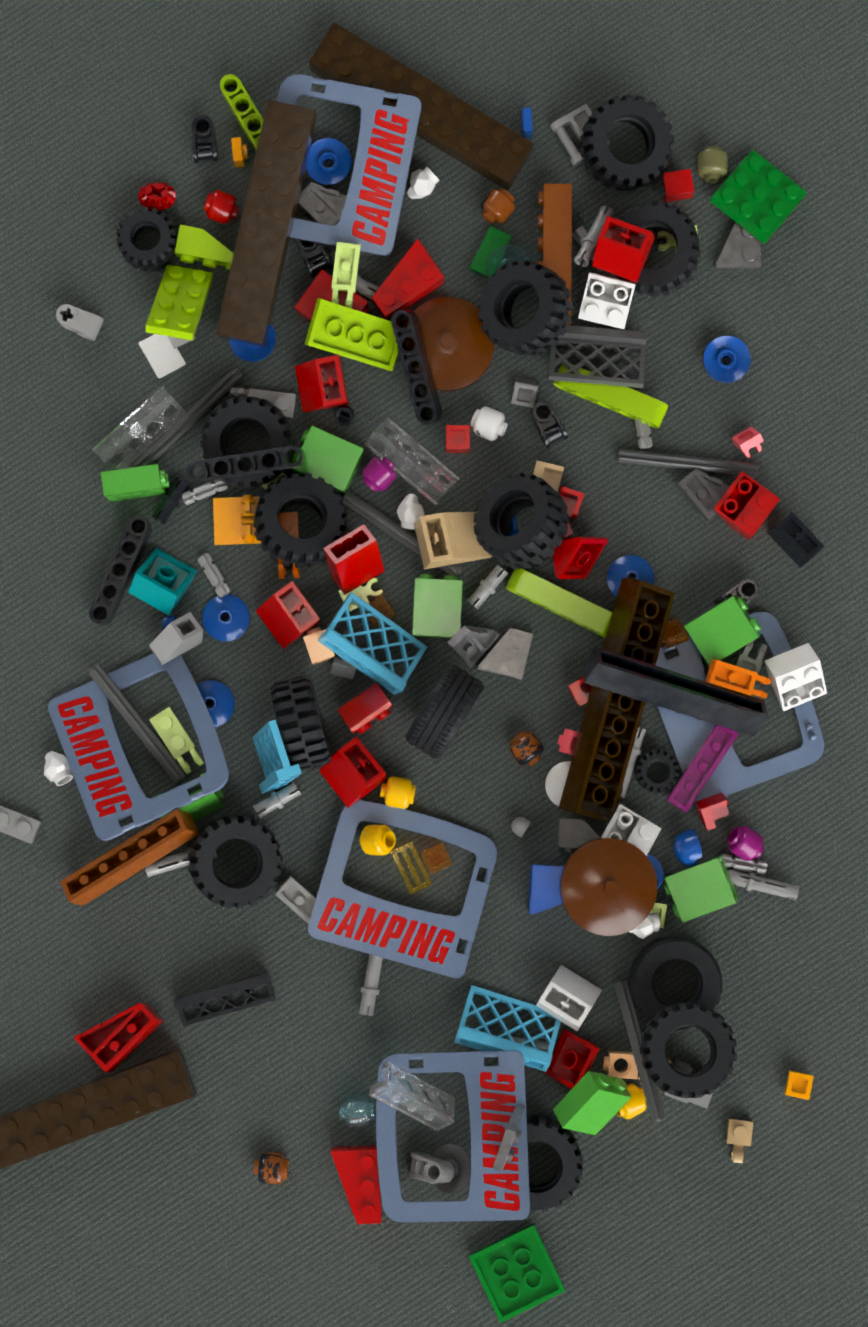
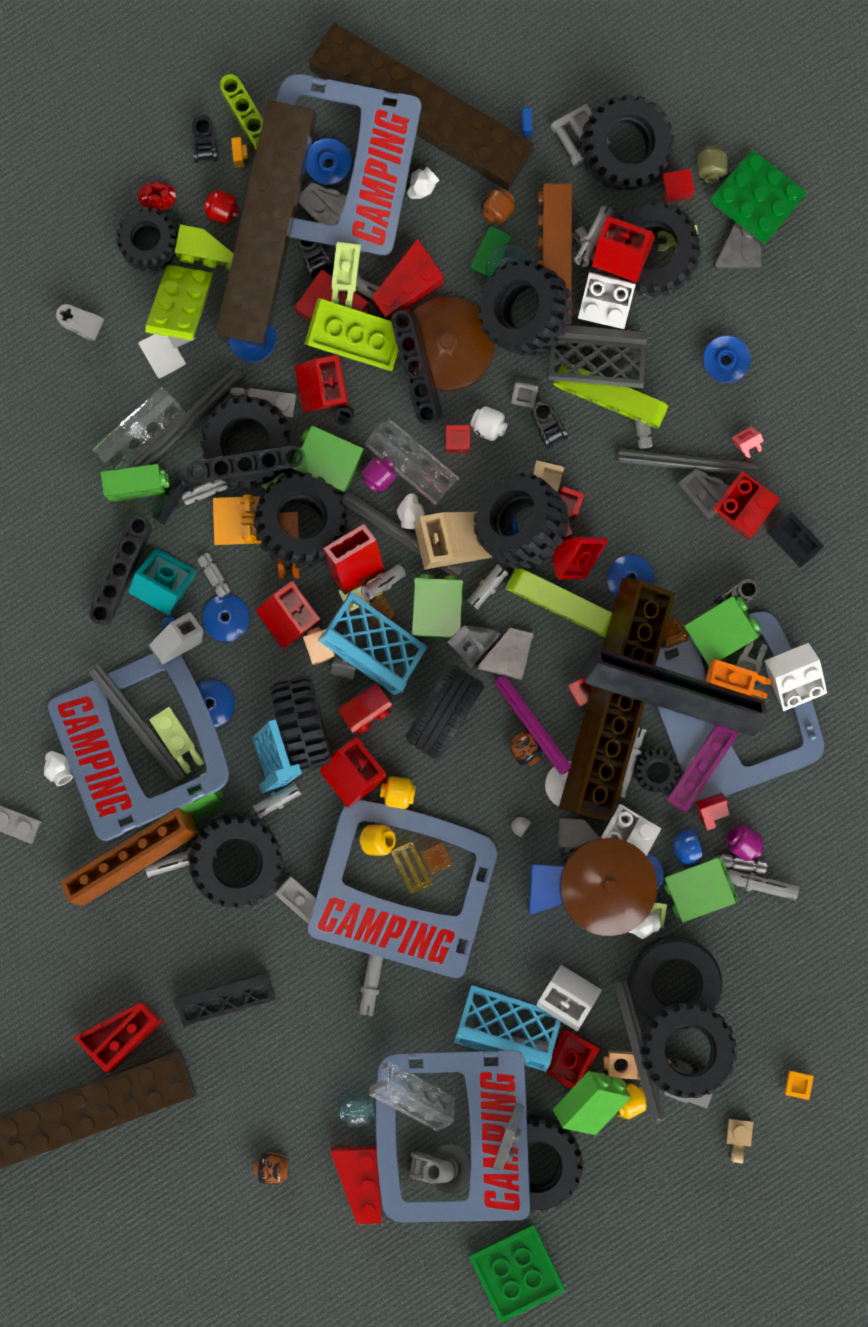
(383, 582): none -> light grey pin
(532, 724): none -> magenta axle
(568, 741): coral tile -> none

